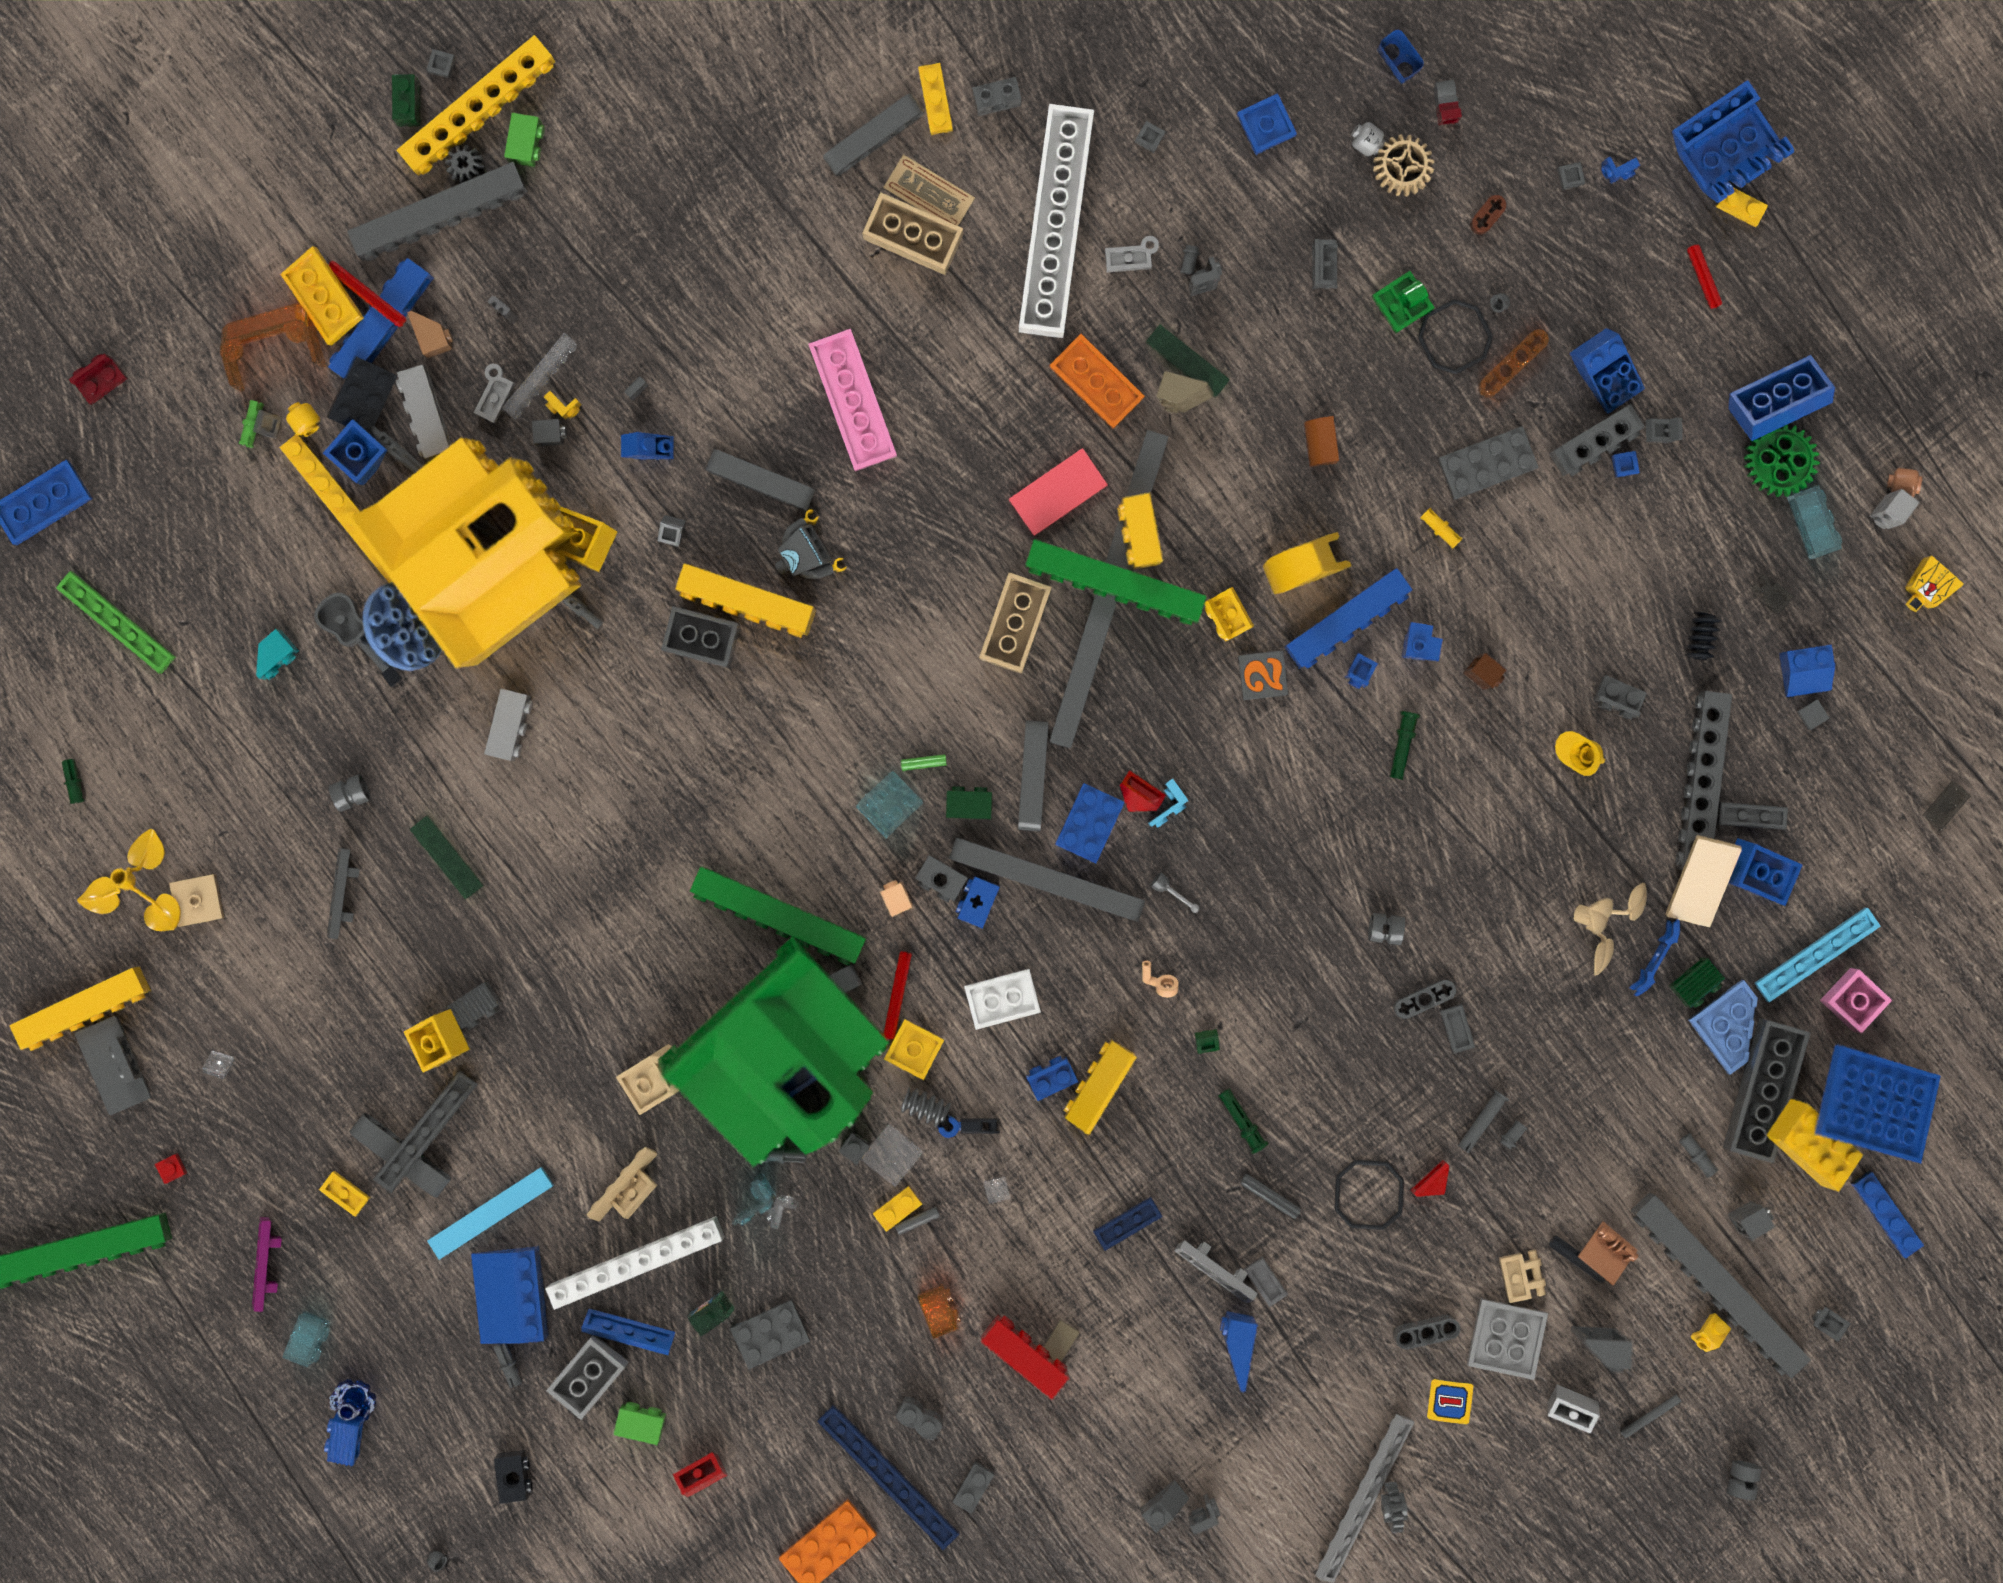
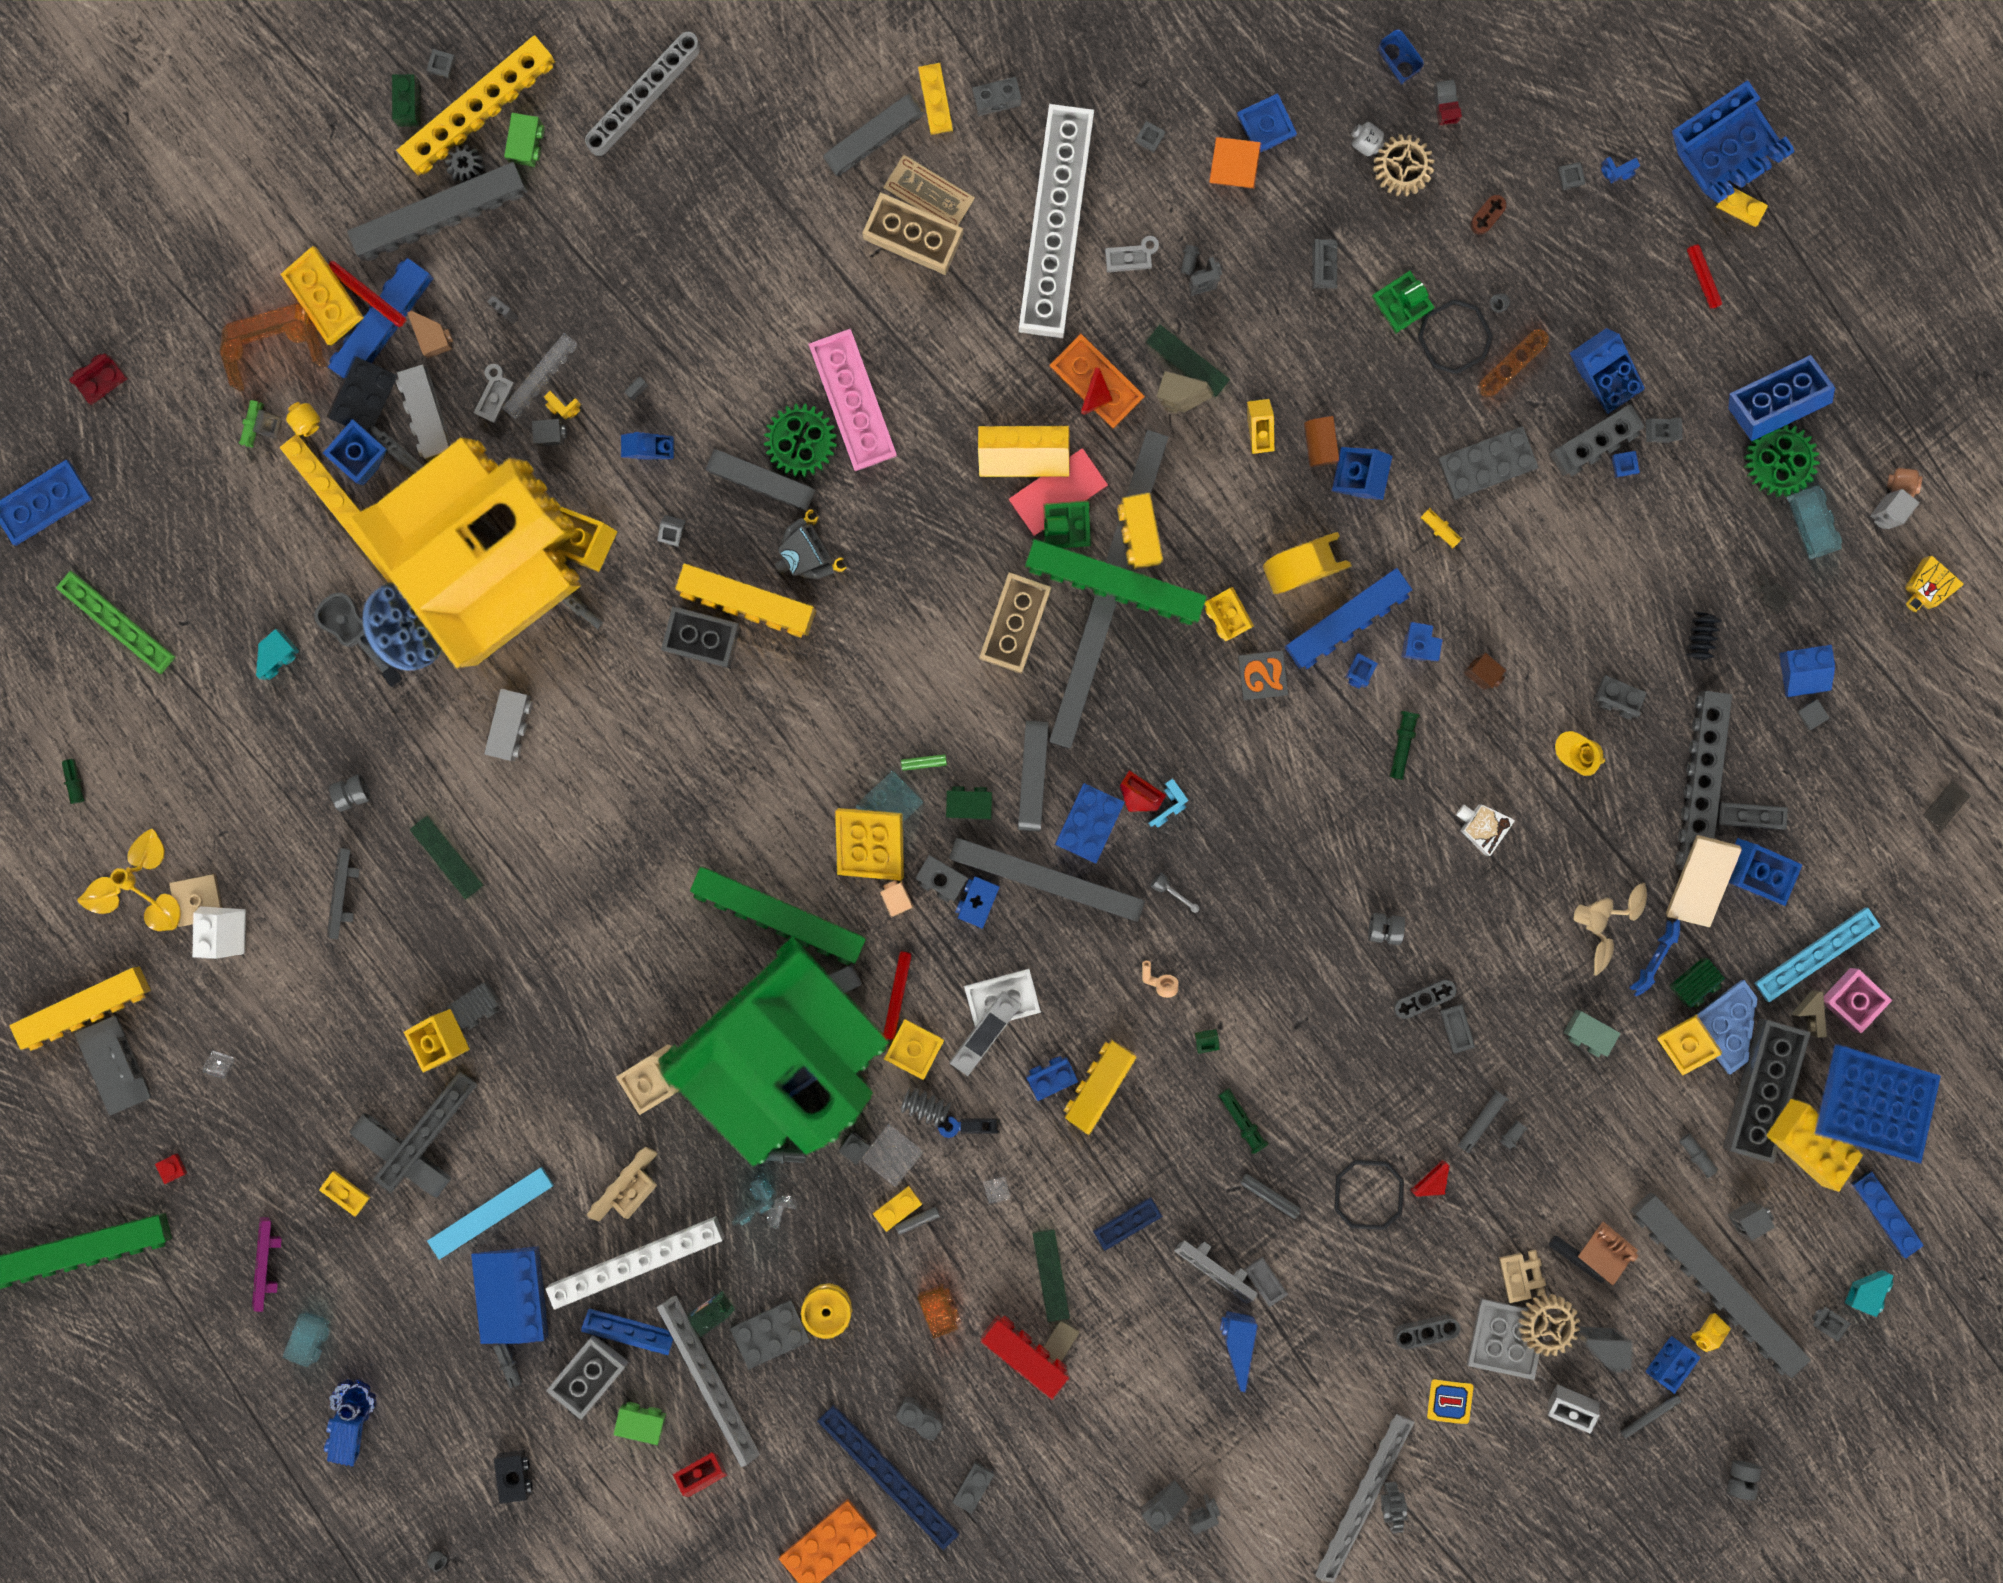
(218, 932): none -> white slope
(645, 82): none -> light grey beam
(708, 1381): none -> light grey plate
(780, 432): none -> green gear
(826, 1324): none -> yellow wheel
(869, 844): none -> yellow plate
(985, 1033): none -> light grey plate
(1024, 451): none -> yellow slope
(1051, 1275): none -> clear green tile
(1067, 524): none -> green plate
(1097, 393): none -> red slope
(1235, 162): none -> orange tile
(1261, 425): none -> yellow slope
(1362, 473): none -> blue slope
(1484, 827): none -> torso
(1532, 1332): none -> tan gear
(1591, 1033): none -> sand green brick
(1672, 1364): none -> blue bracket
(1689, 1045): none -> yellow plate
(1814, 1008): none -> dark tan slope
(1869, 1292): none -> teal slope

